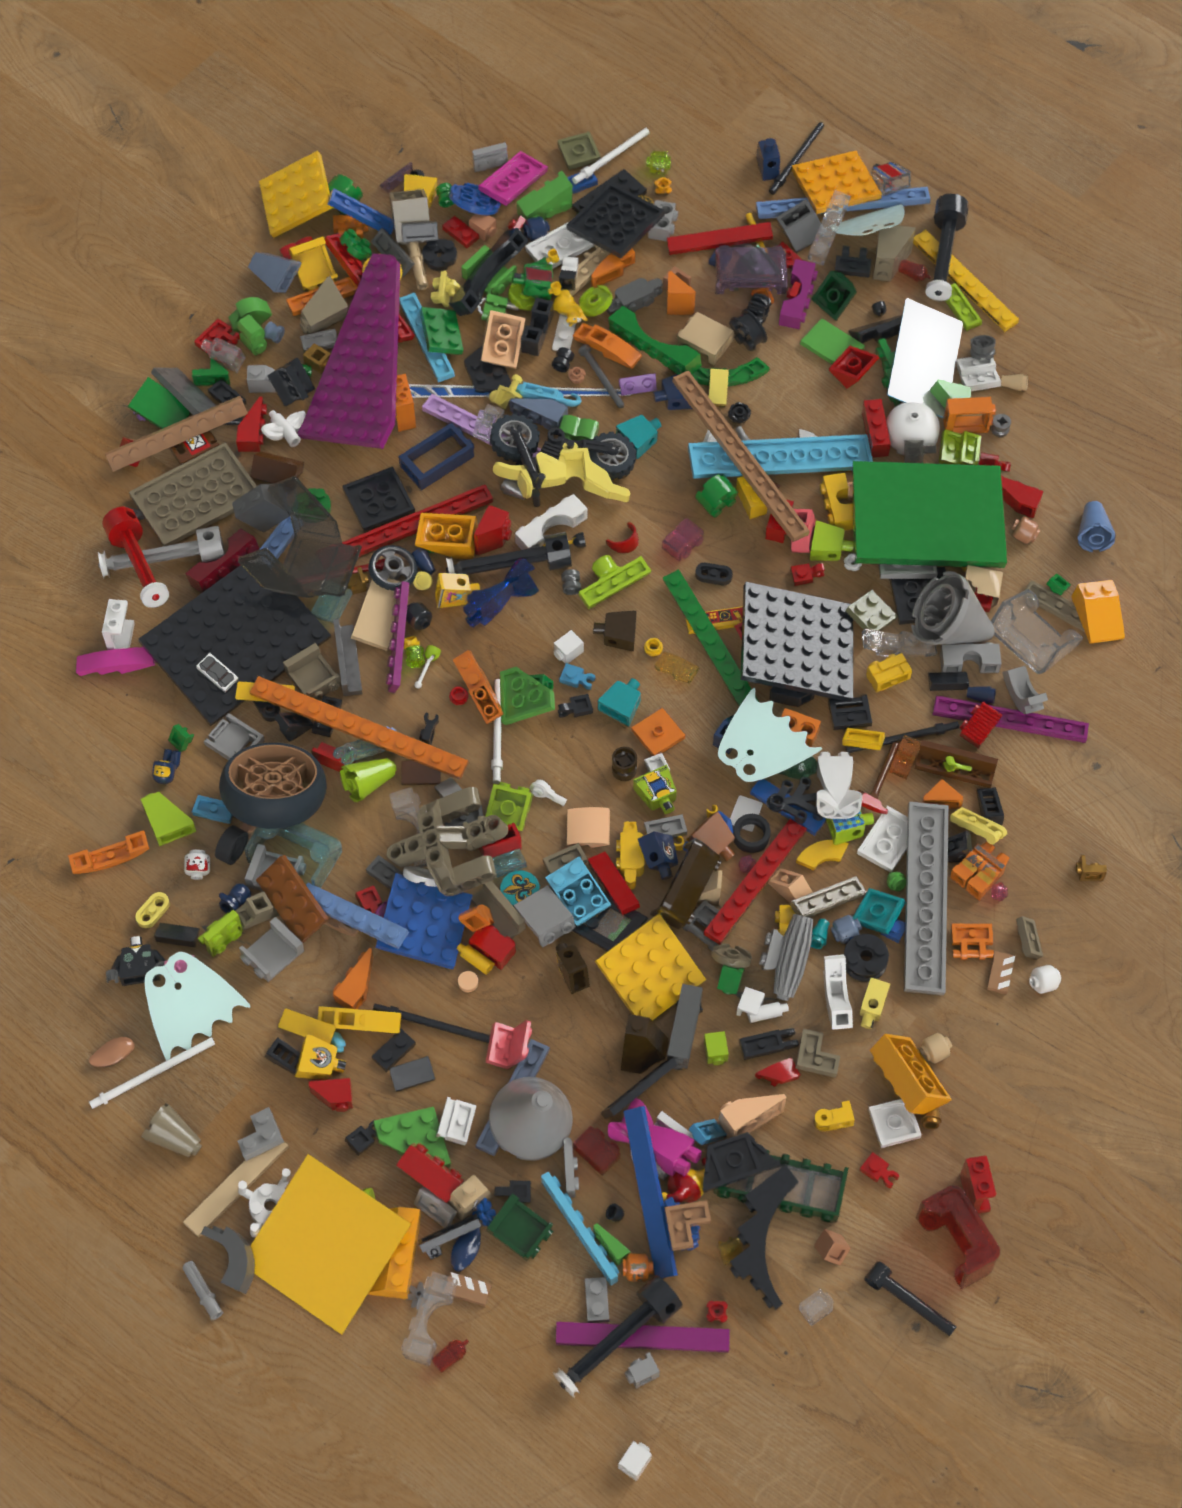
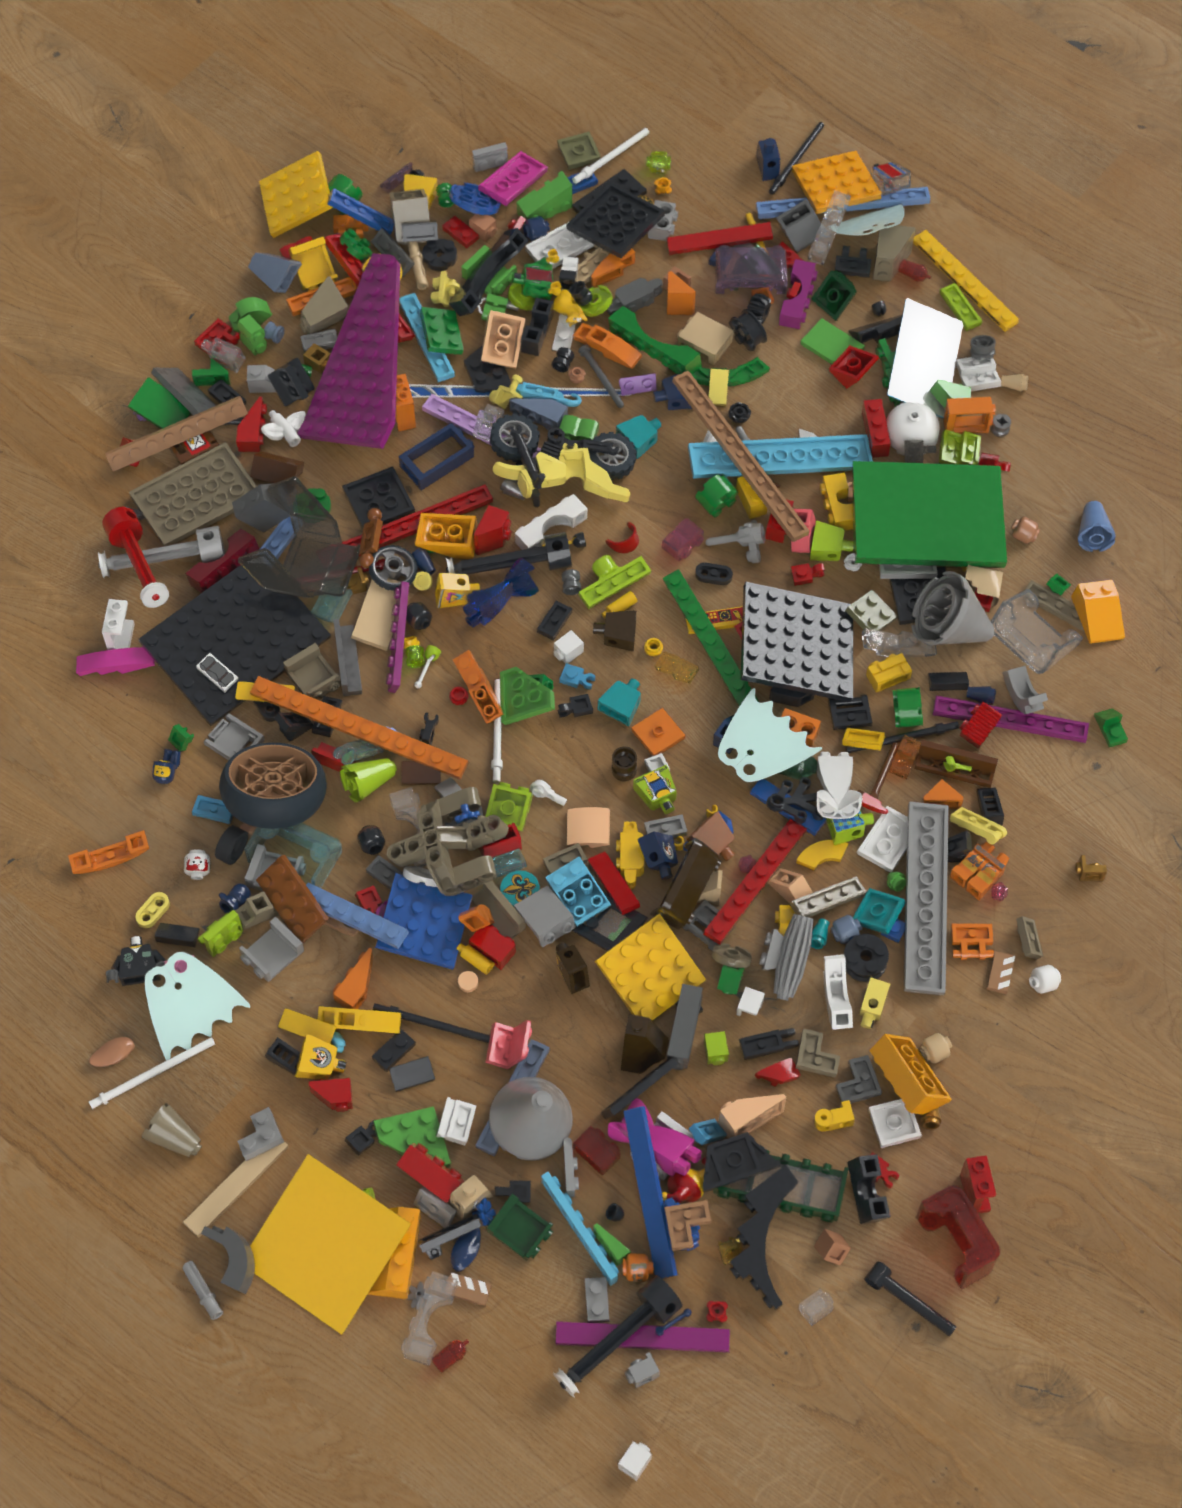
(166, 819): lime slope -> none
(260, 1196): white plate -> none
(370, 537): none -> dark orange plate
(371, 839): none -> black head
(466, 814): none -> blue plant
(554, 620): none -> black plate
(580, 293): none -> black wheel
(621, 604): none -> yellow cylinder
(660, 1330): none -> dark blue hinge
(745, 806): white sticker -> none
(748, 535): none -> light grey piece
(751, 847): black tyre -> none
(768, 1011): white cylinder -> none
(863, 1175): none -> black arch
(864, 1083): none -> dark grey plate
(907, 707): none -> green brick
(950, 216): black piece -> none
(985, 655): light grey arch -> none
(1021, 497): red slope -> none
(1110, 726): none -> green slope

